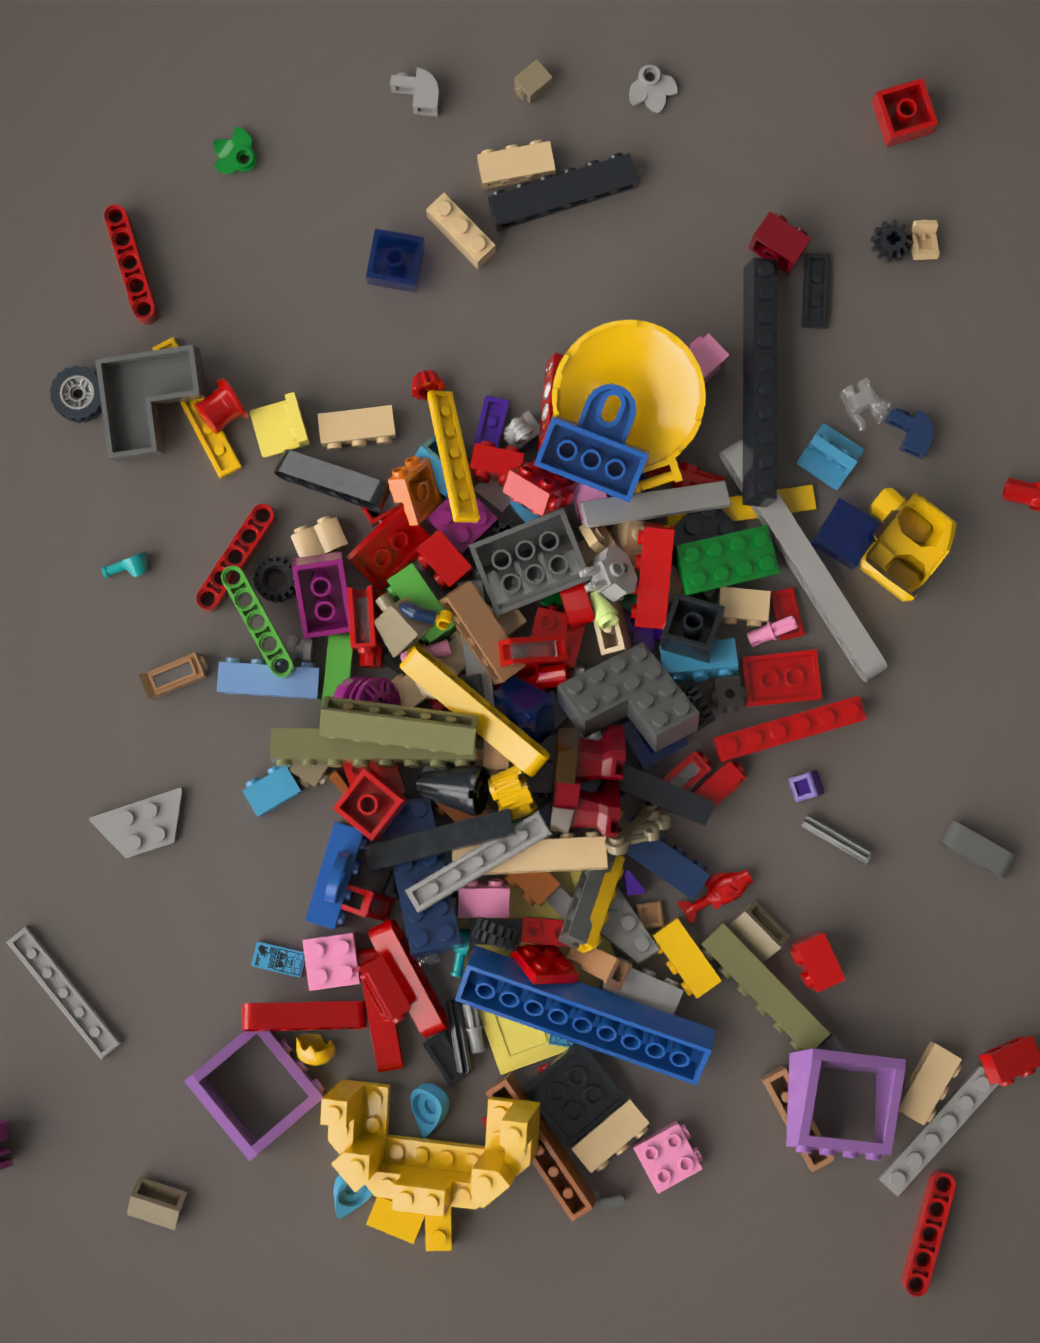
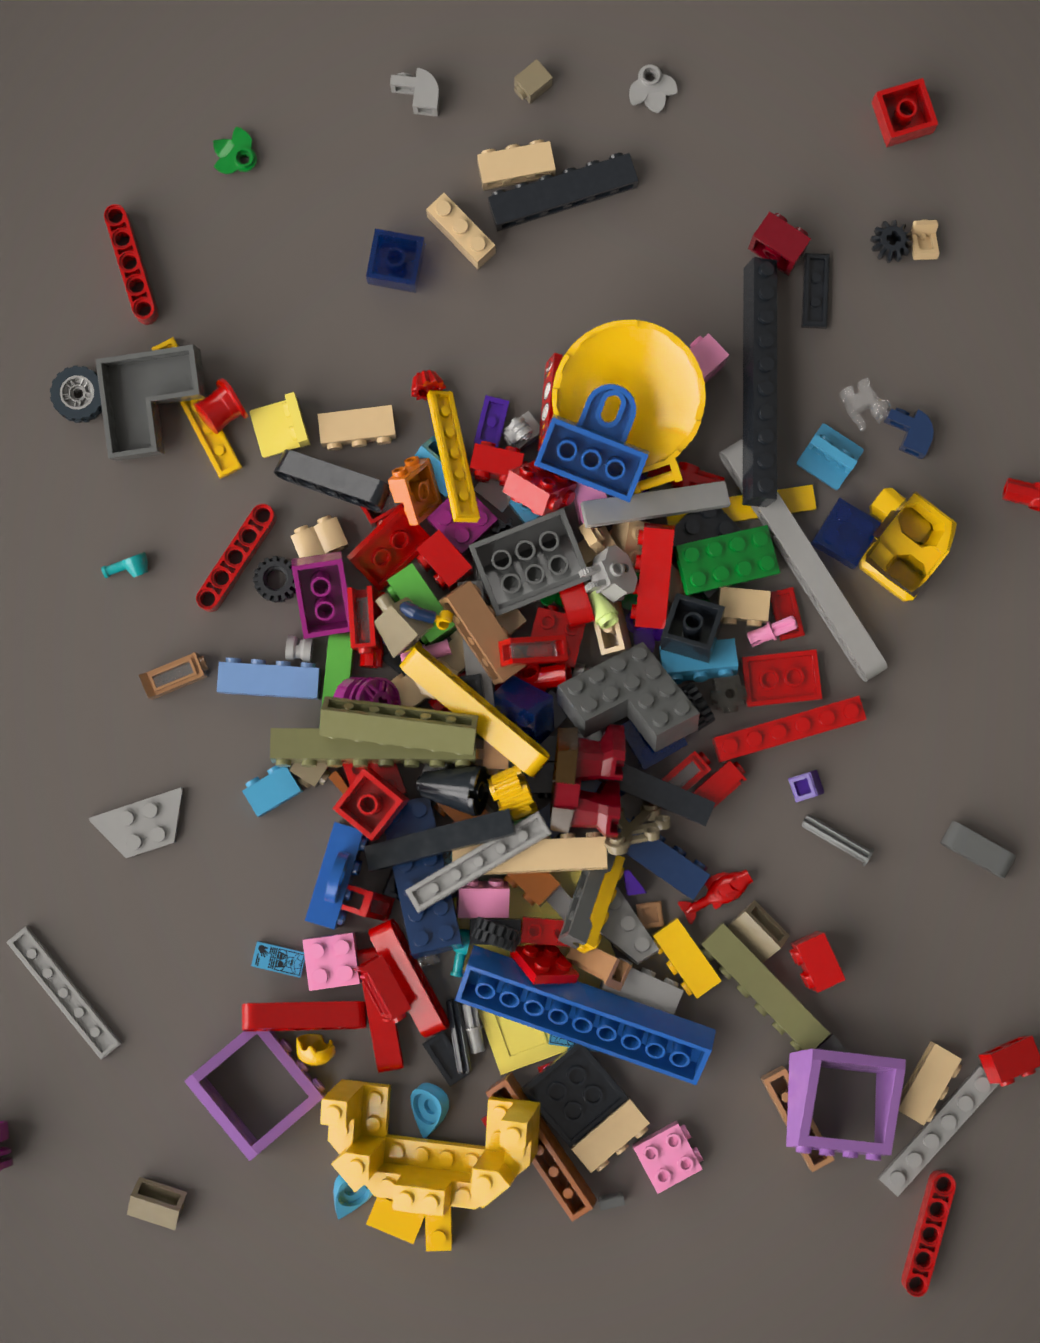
(249, 613): bright green beam -> none

